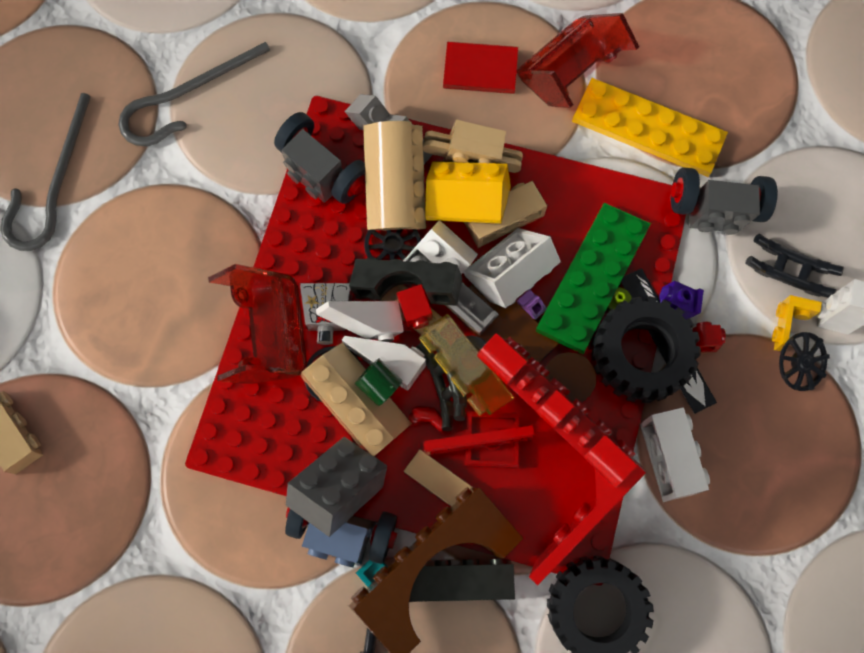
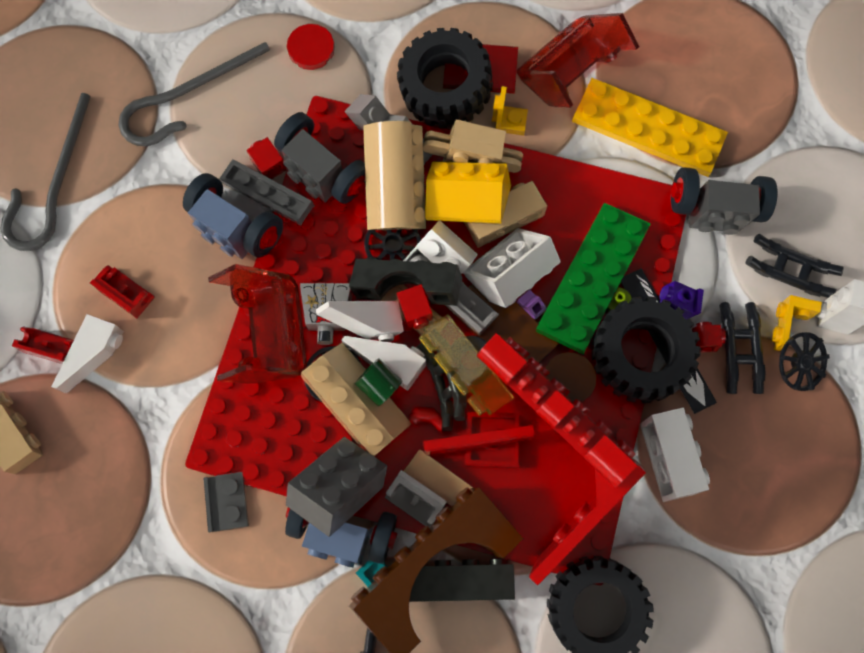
(43, 345): none -> red hinge
(90, 349): none -> white slope
(122, 291): none -> red hinge
(225, 502): none -> dark grey plate
(227, 224): none -> brick
(266, 158): none -> red brick
(266, 192): none -> dark grey plate
(310, 46): none -> red tile
(415, 499): none -> light grey hinge
(437, 50): none -> black tyre
(508, 118): none -> yellow bracket
(733, 359): none -> black piece

